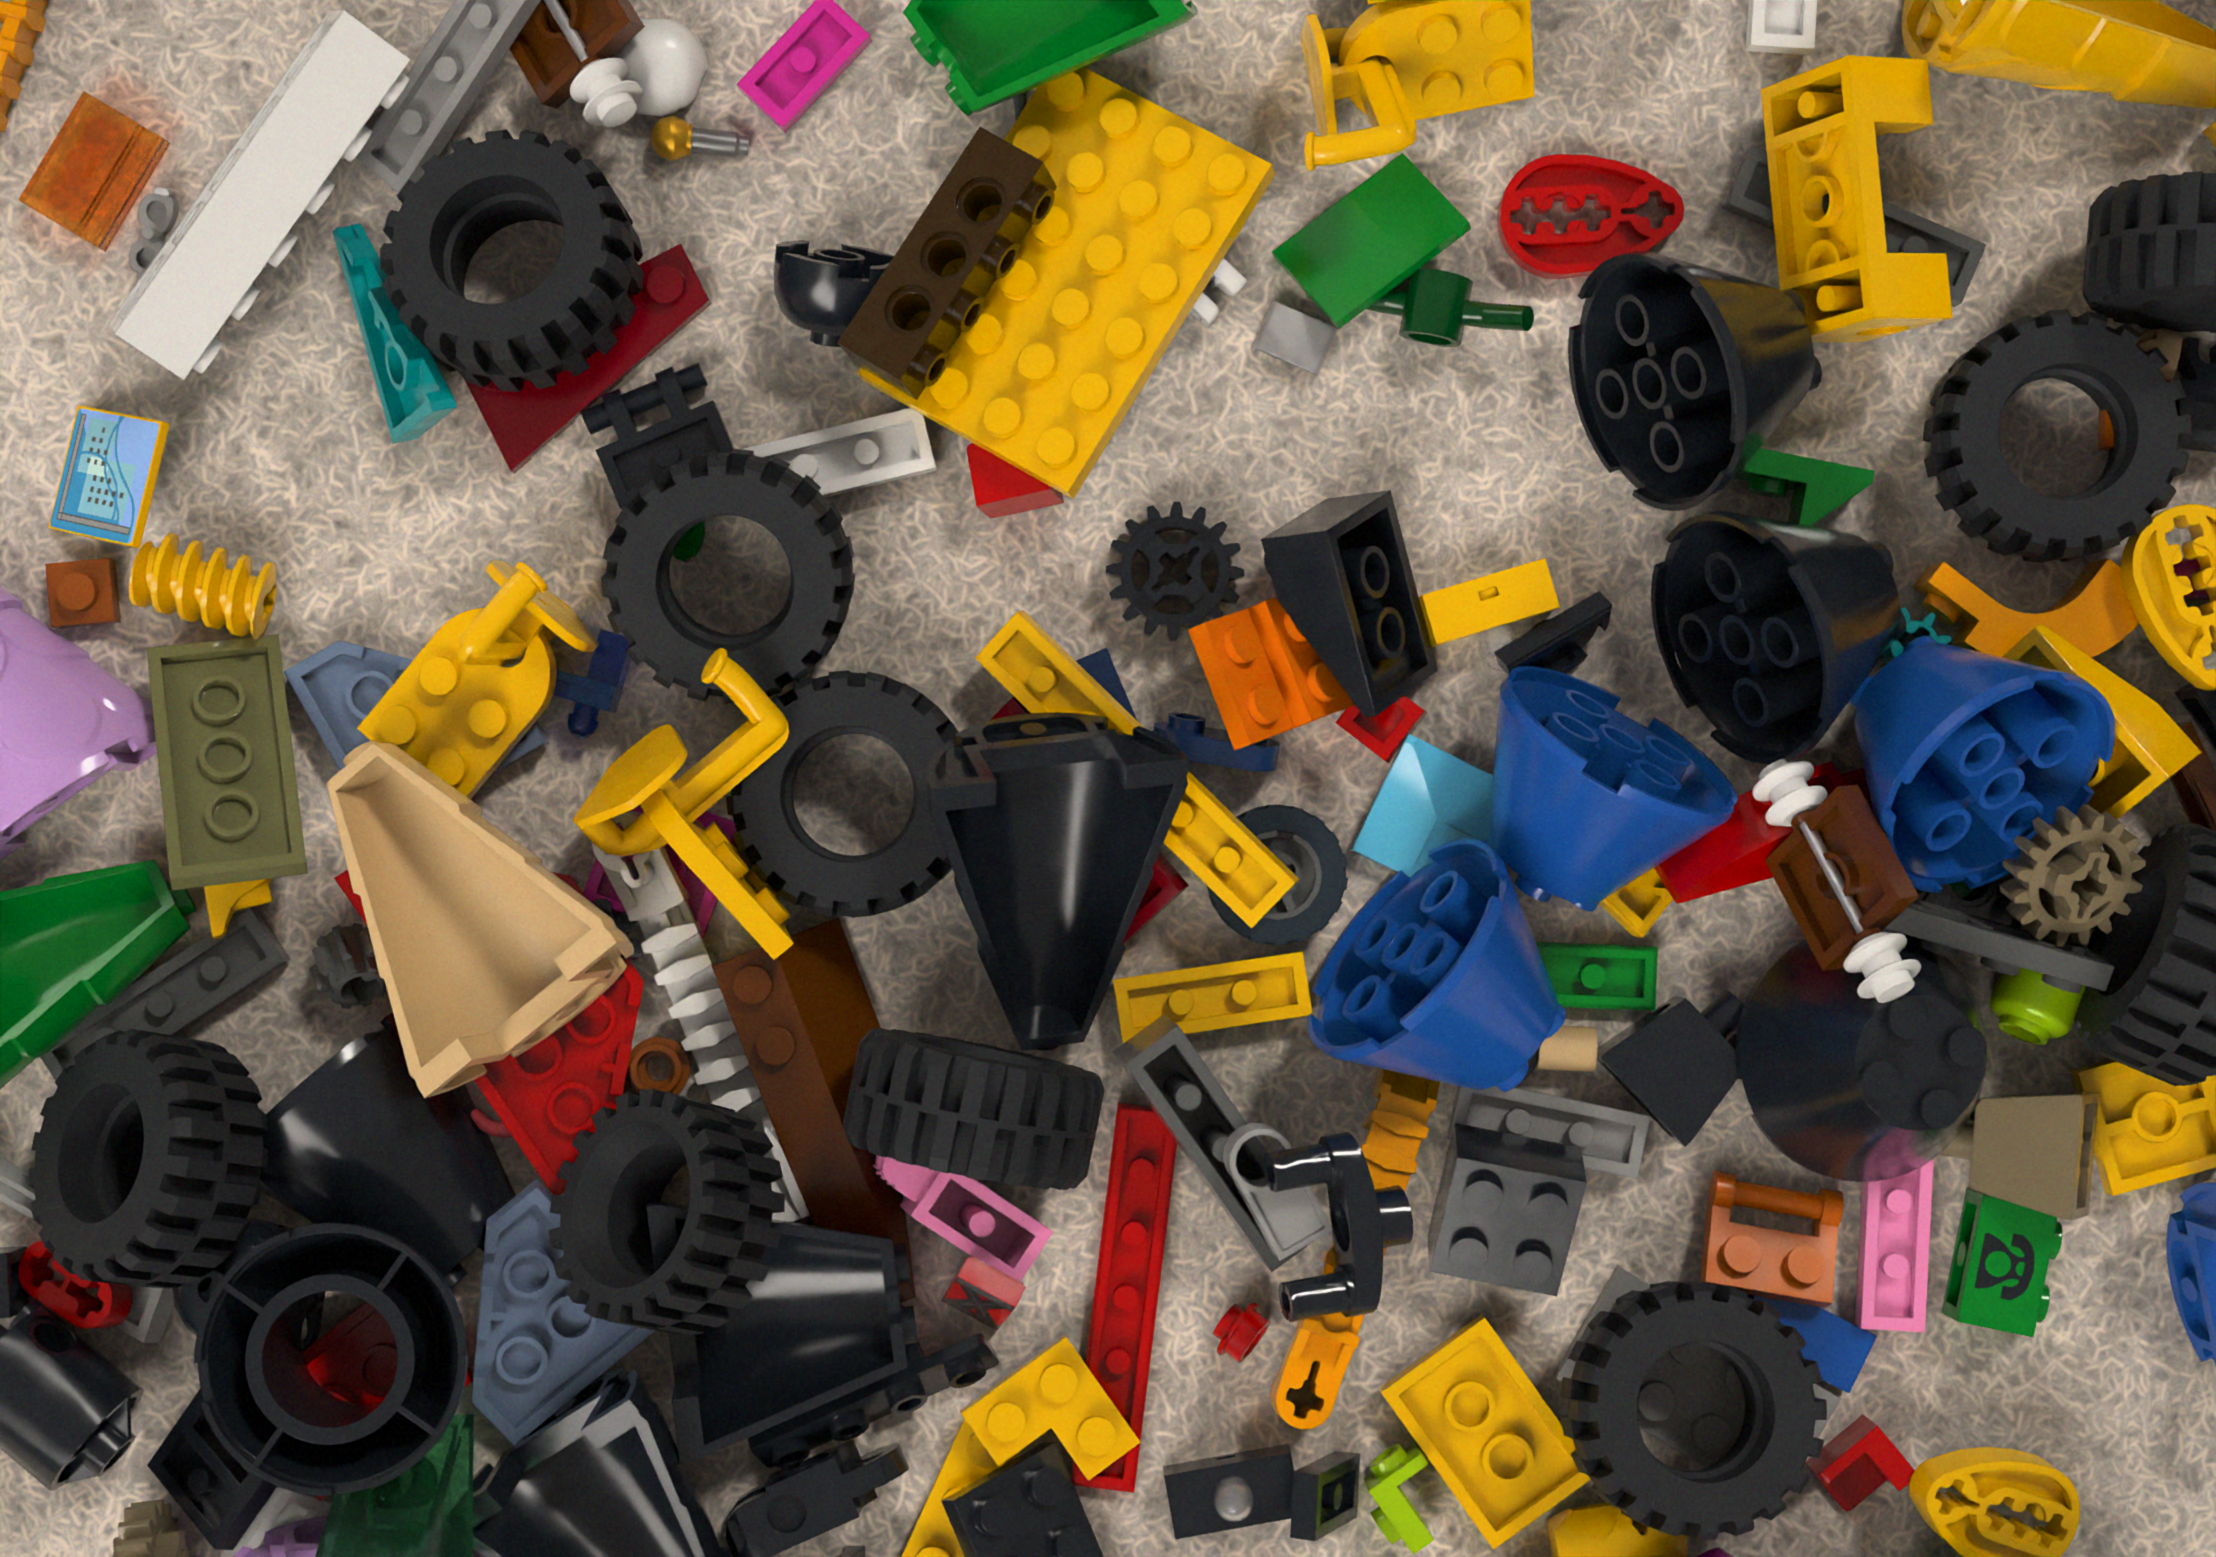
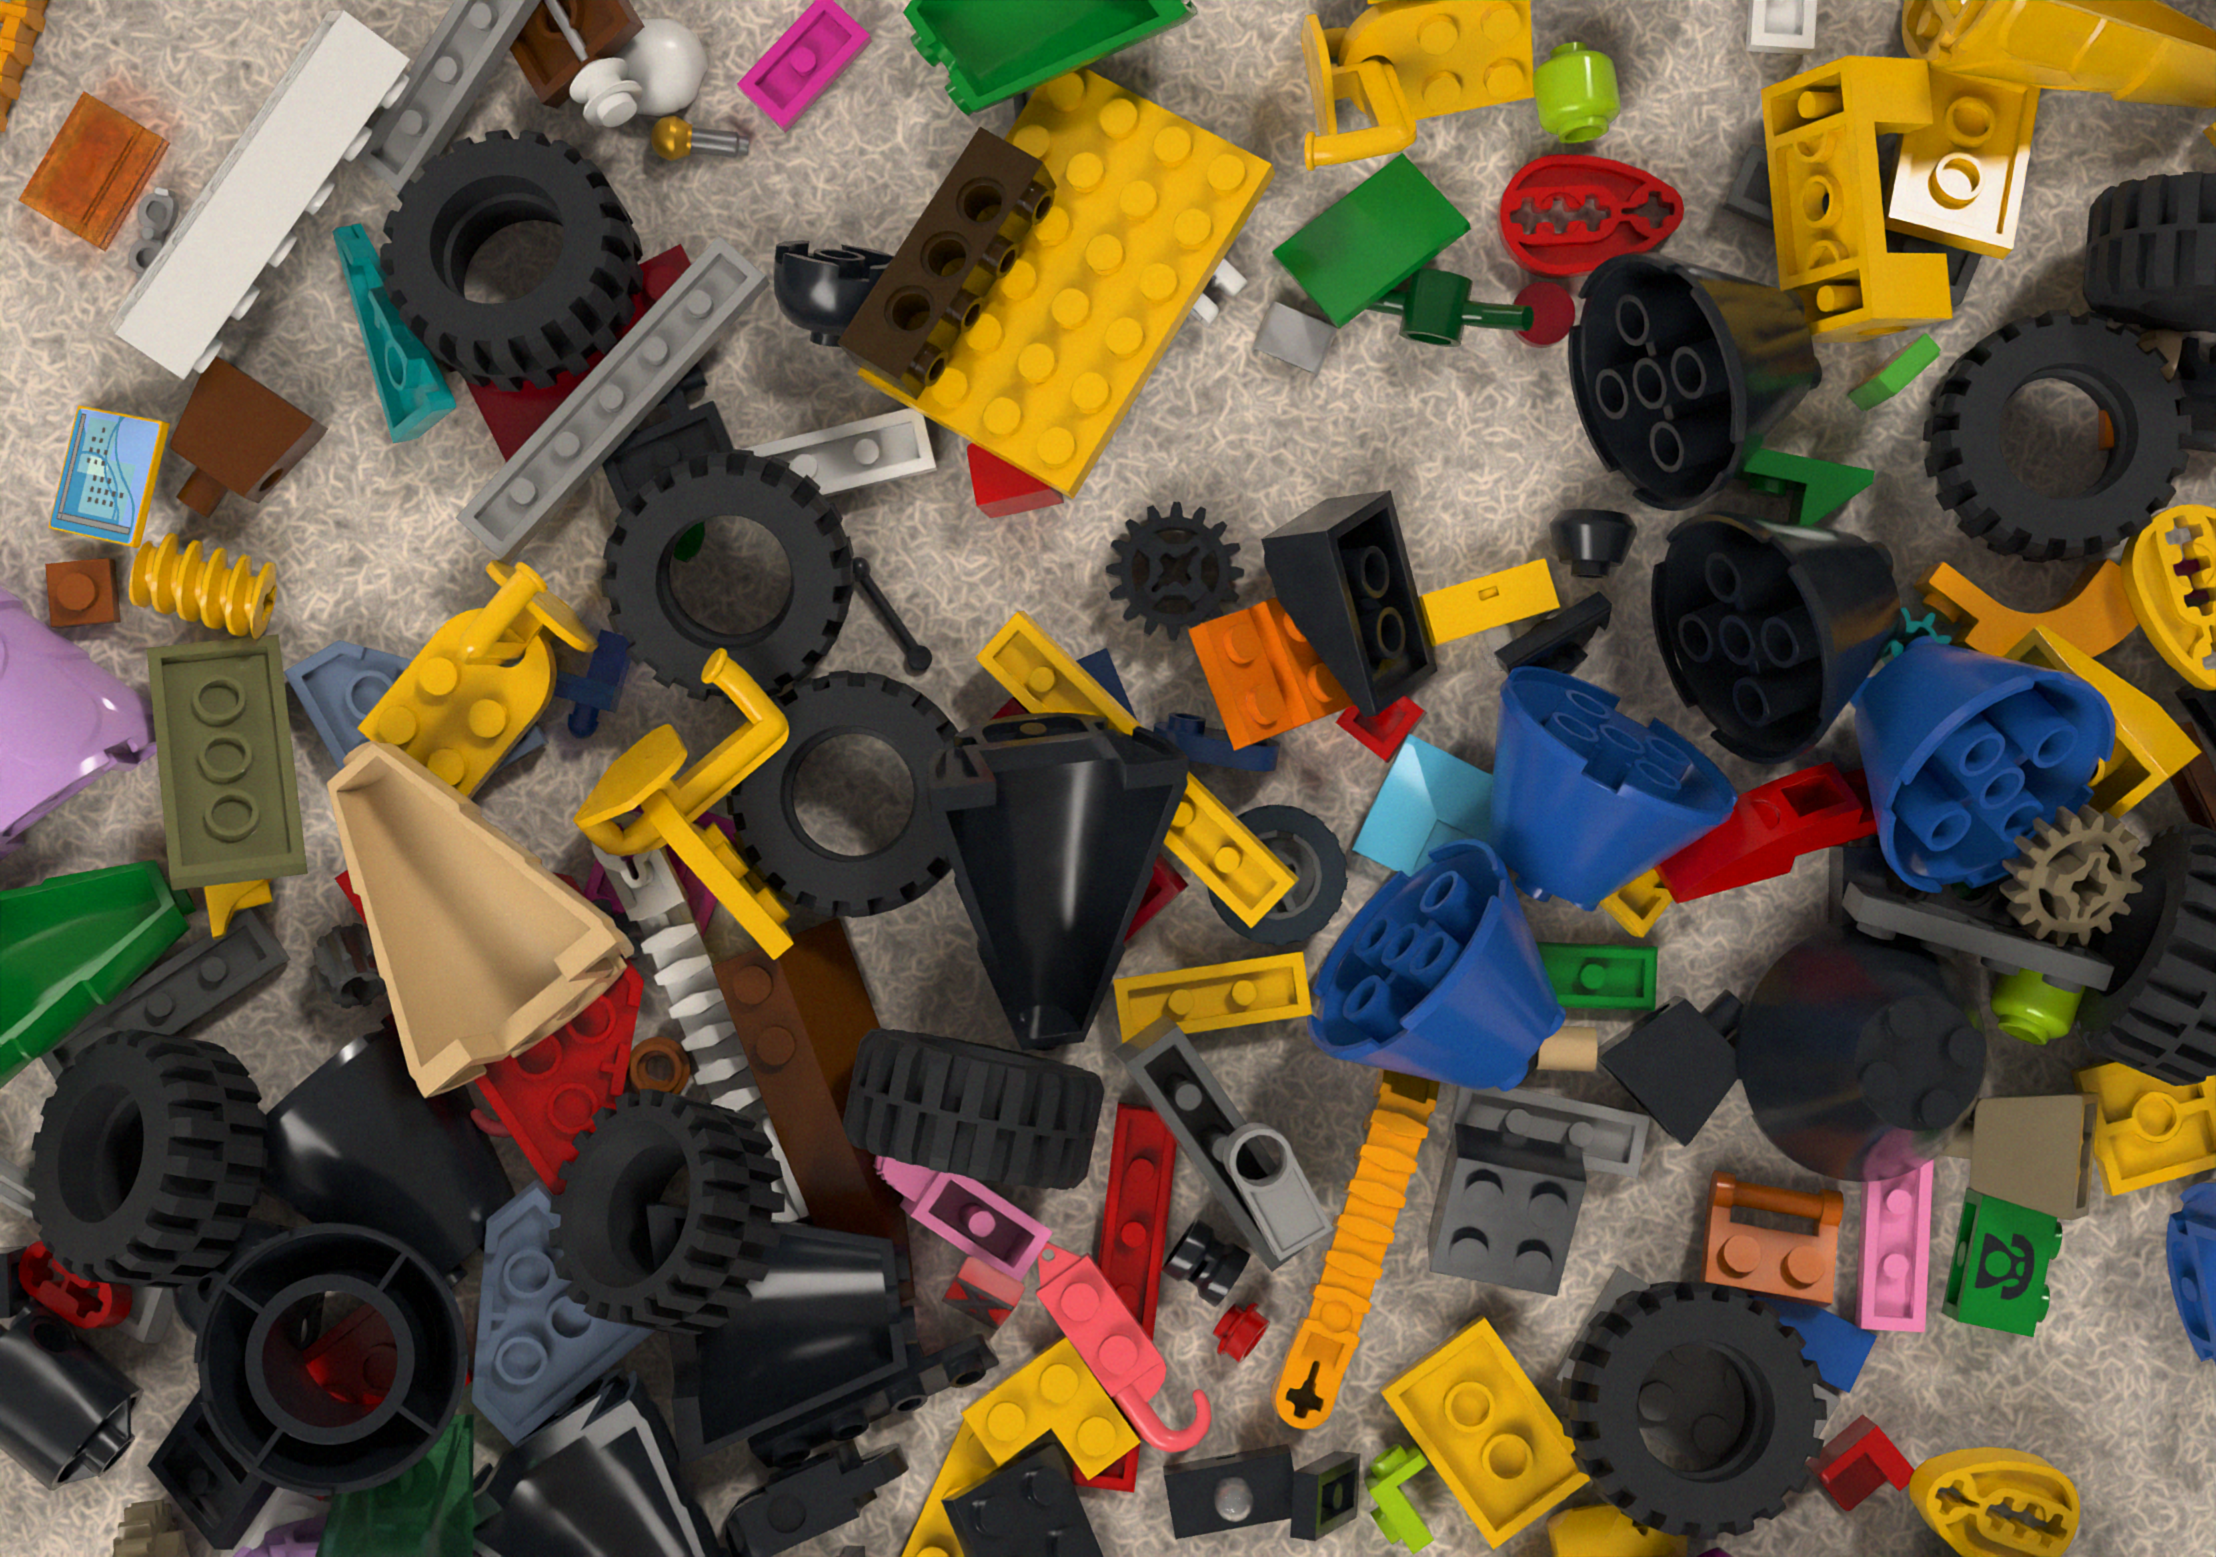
(238, 438): none -> reddish brown torso
(613, 400): none -> light grey plate
(918, 656): none -> black hinge
(1113, 1345): none -> coral plate
(1206, 1262): none -> black wheel
(1361, 1221): black connector -> none
(1552, 314): none -> dark red tile
(1576, 93): none -> lime head
(1592, 540): none -> black cone
(1839, 878): reddish brown plate -> none
(1895, 373): none -> bright green tile
(1966, 170): none -> yellow plate

